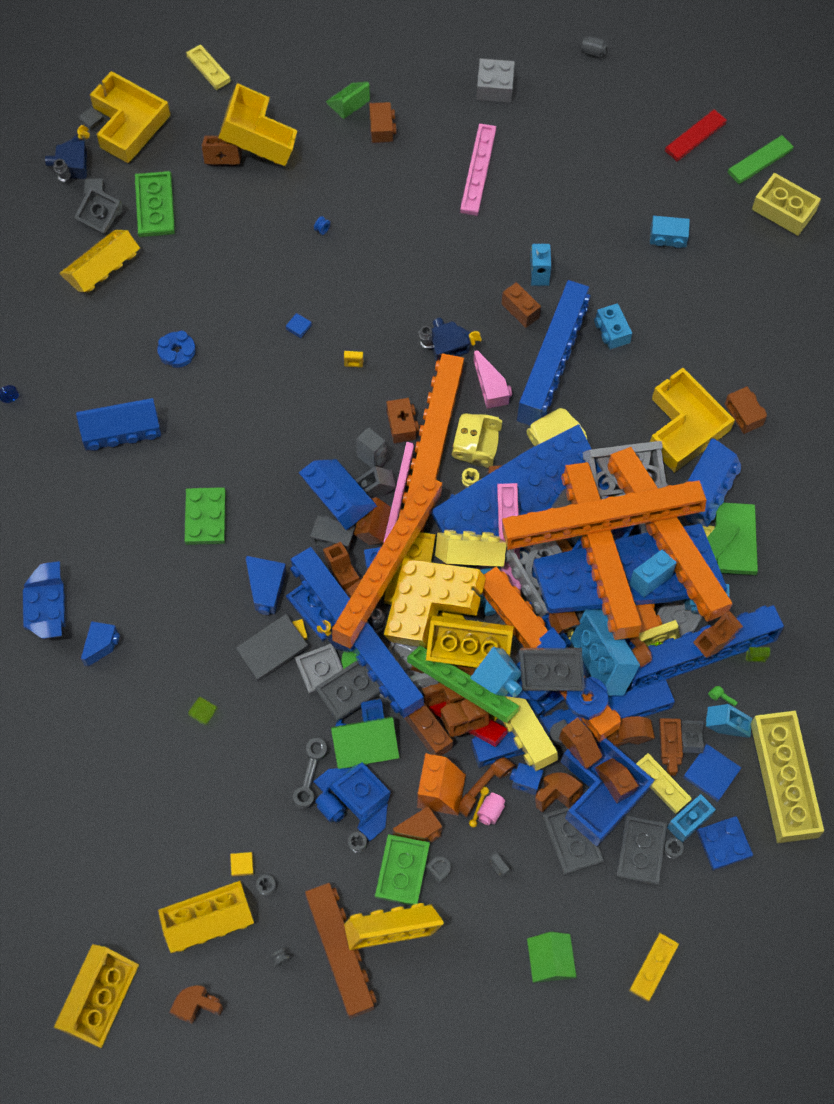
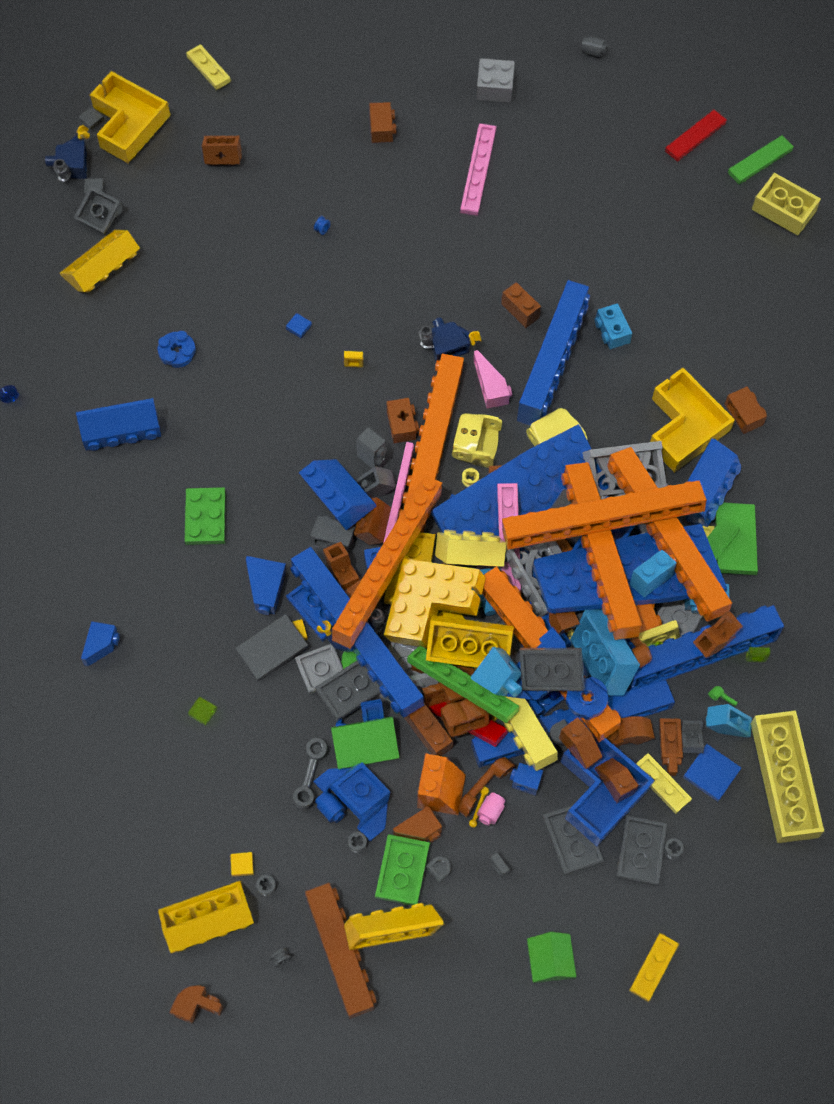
(44, 601): blue piece -> none
(96, 995): yellow slope -> none
(154, 204): bright green tile -> none
(252, 131): yellow piece -> none
(350, 98): bright green slope -> none
(540, 258): dark azure torso -> none
(560, 787): dark orange brick -> none
(669, 231): dark azure brick -> none
(691, 818): dark azure brick -> none
(724, 843): blue plate -> none

